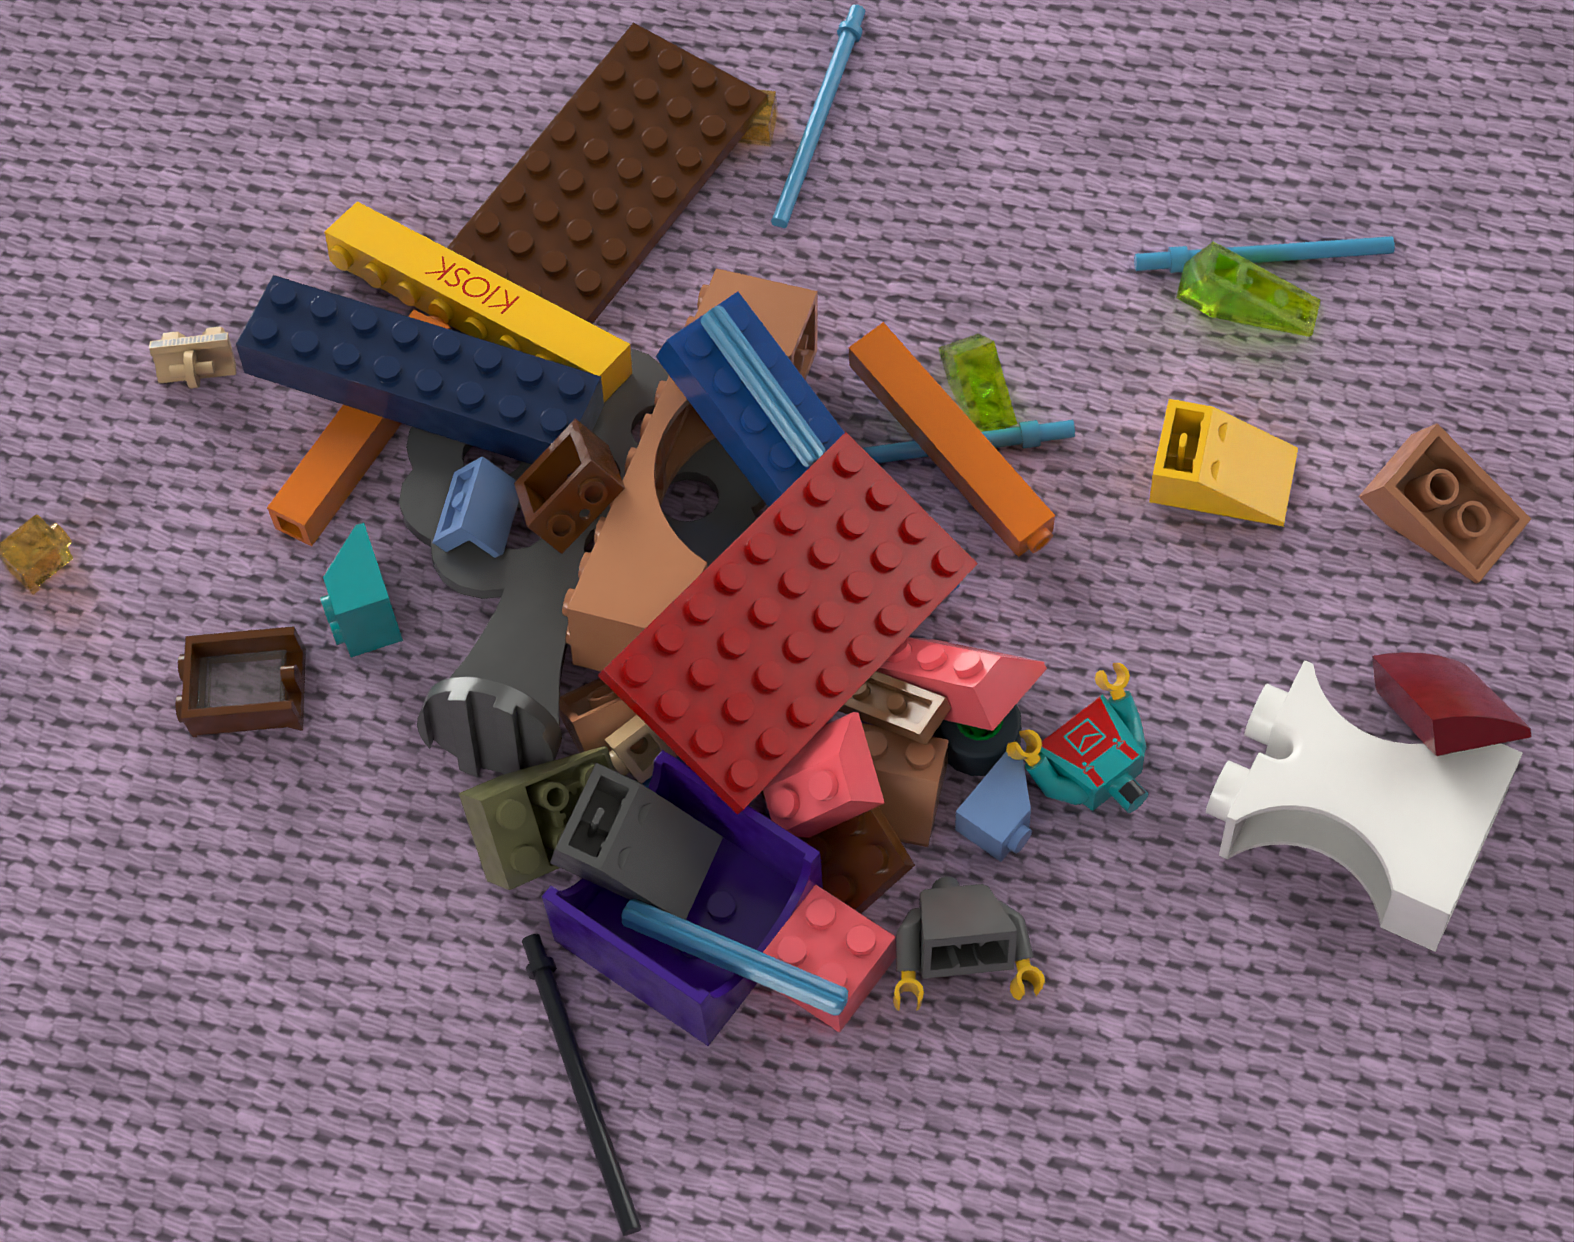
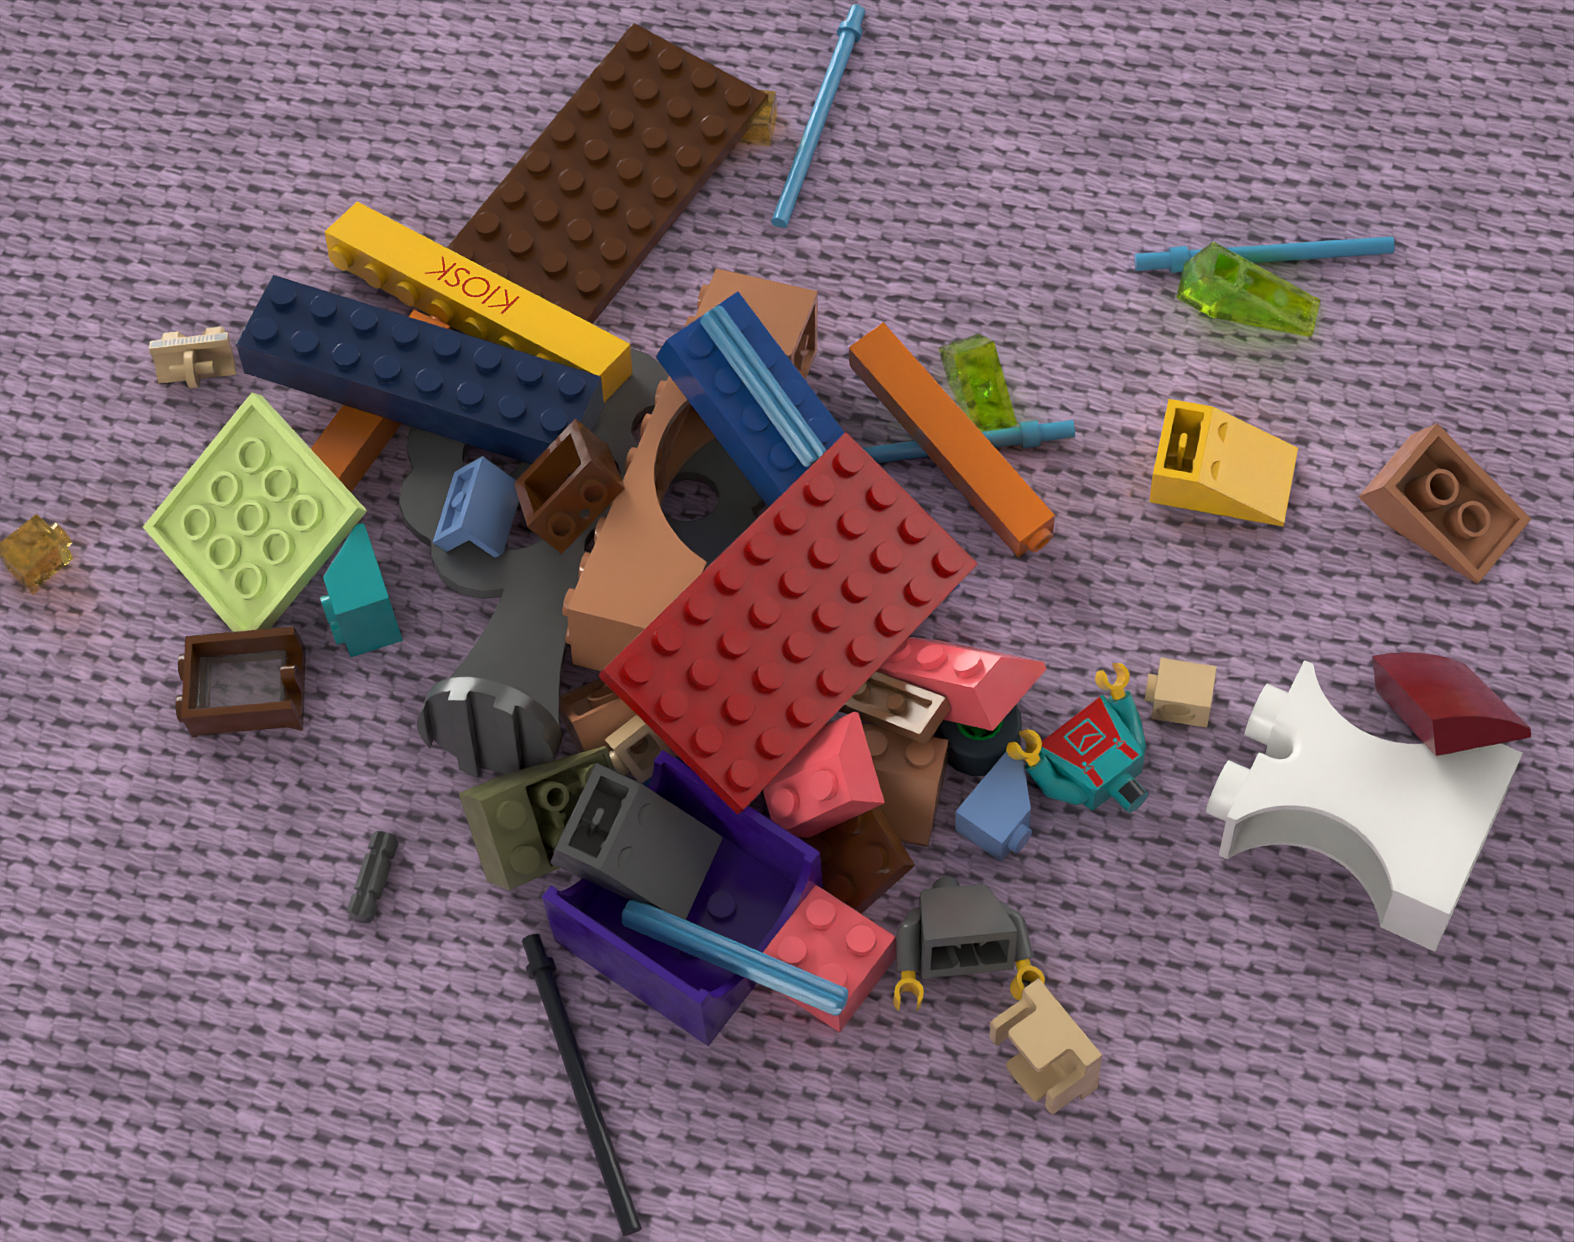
(254, 518): none -> yellowish green plate
(372, 876): none -> dark grey axle
(1053, 1049): none -> tan panel
(1181, 692): none -> tan brick

